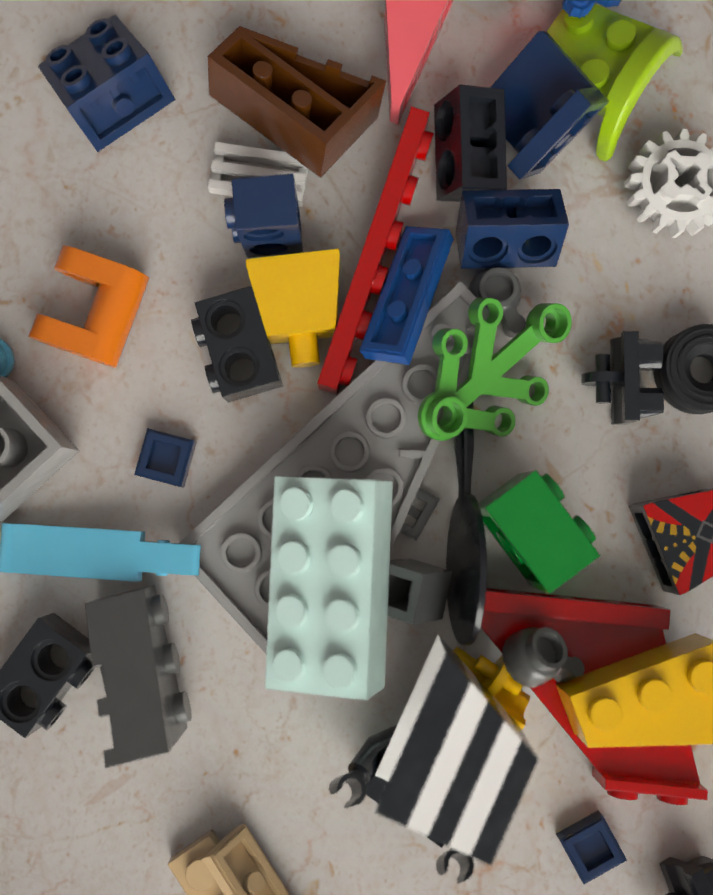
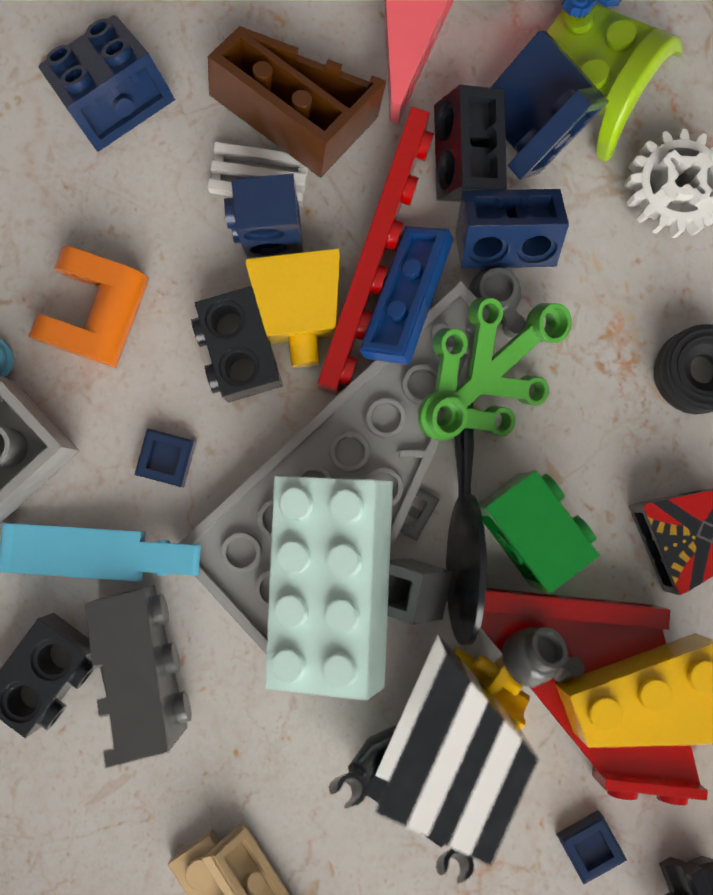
(622, 383): black hips -> none

